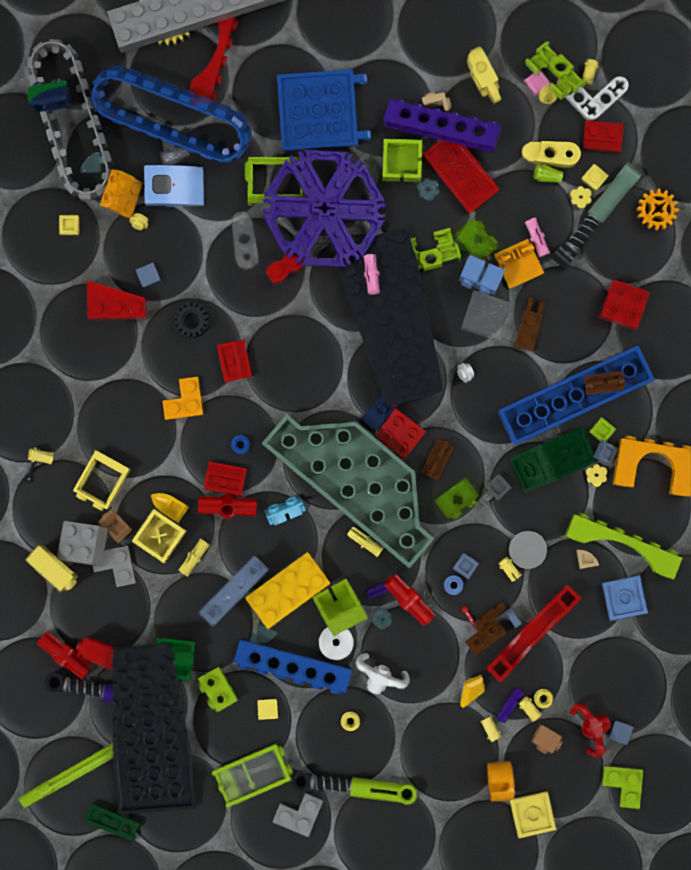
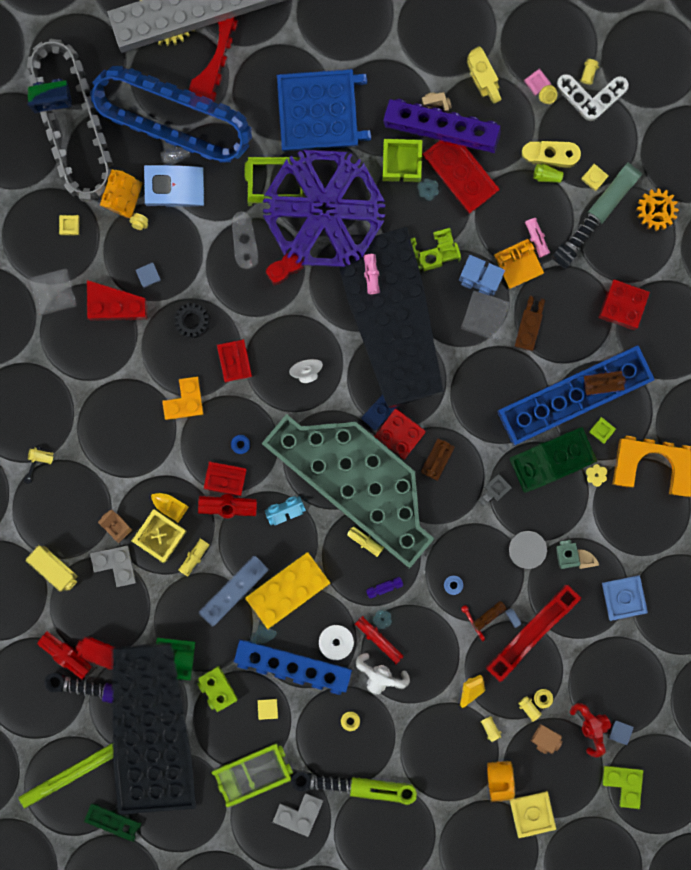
(52, 292): none -> clear plate
(82, 543): light grey brick -> none
(83, 495): light yellow window -> none
(92, 164): clear light blue tile -> none
(306, 370): none -> white piece
(343, 612): lime piece -> none
(373, 634): none -> red pin
(409, 599): red piece -> none
(462, 489): clear neon green brick -> none
(465, 372): white plate -> none
(465, 565): sand blue tile -> none
(467, 234): clear neon green brick -> none
(485, 637): reddish brown hinge -> none
(509, 569): light yellow pin -> none
(510, 705): dark purple axle -> none
(549, 58): lime piece -> none
(563, 561): none -> sand green brick
(585, 193): light yellow plant -> none
(602, 136): red plate -> none
(605, 452): sand blue tile -> none
(660, 561): lime arch -> none

